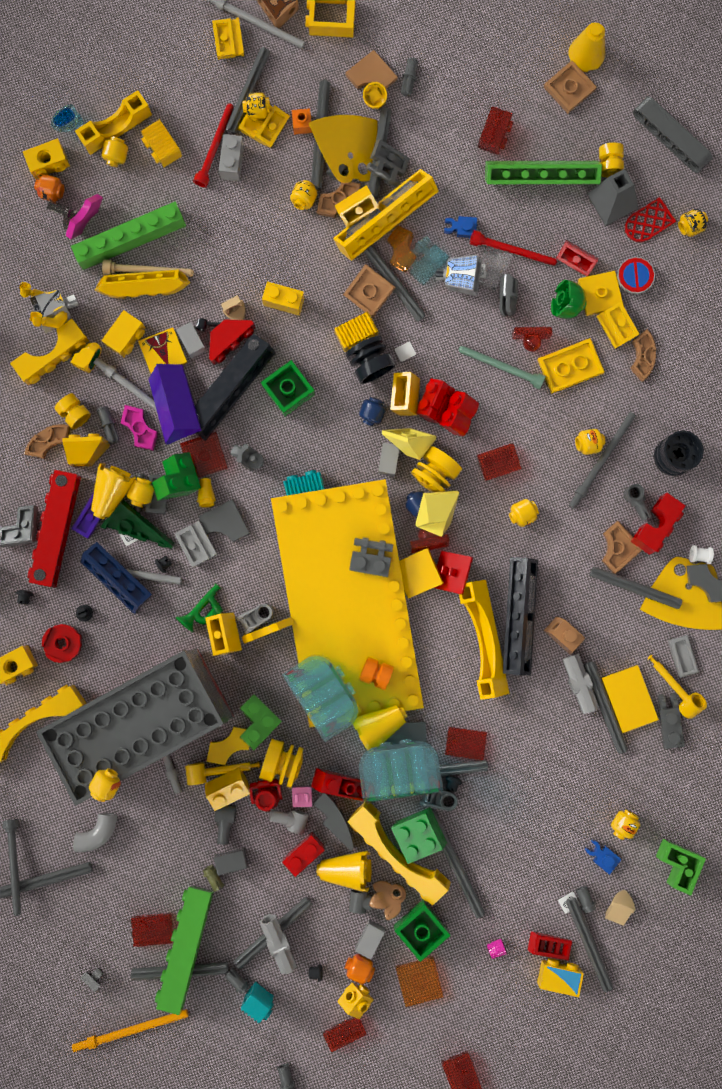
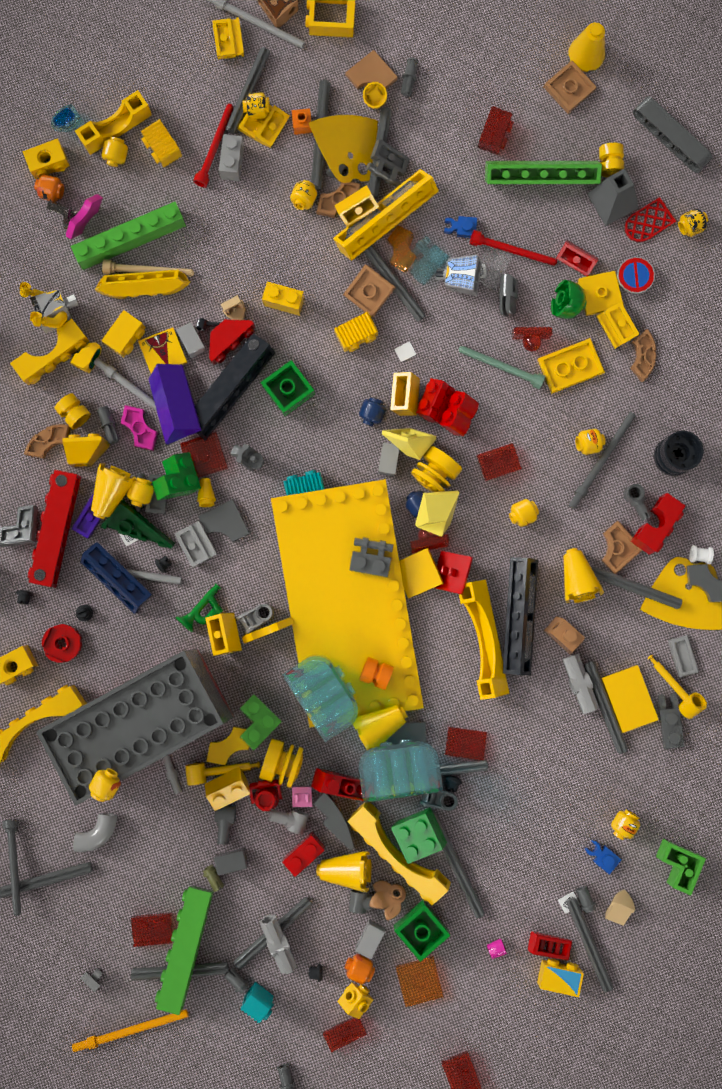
(368, 357): black wheel -> none
(579, 578): none -> yellow cone

